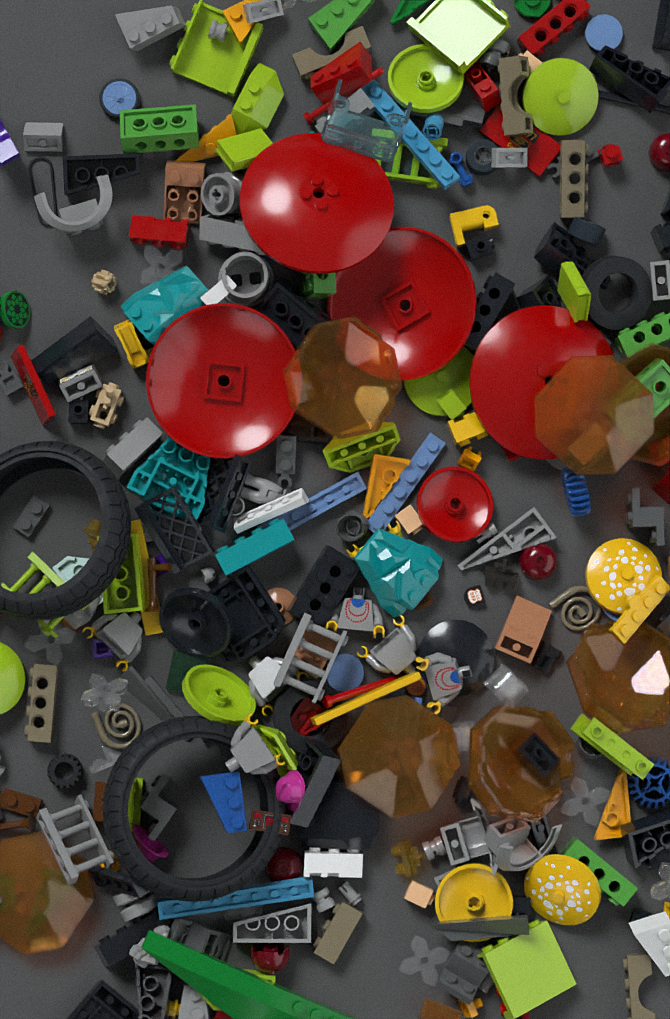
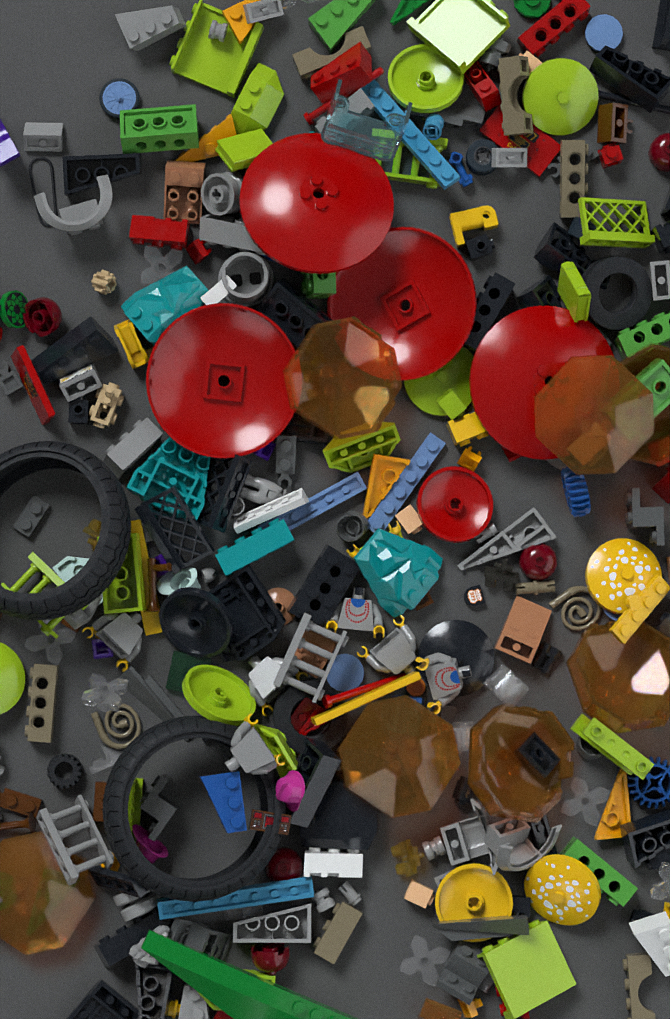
(42, 316): none -> dark red cylinder
(171, 582): none -> light aqua piece
(197, 251): none -> red tile
(265, 452): none -> dark purple brick
(535, 587): none -> dark tan pin
(613, 124): none -> reddish brown brick
(613, 238): none -> lime fence

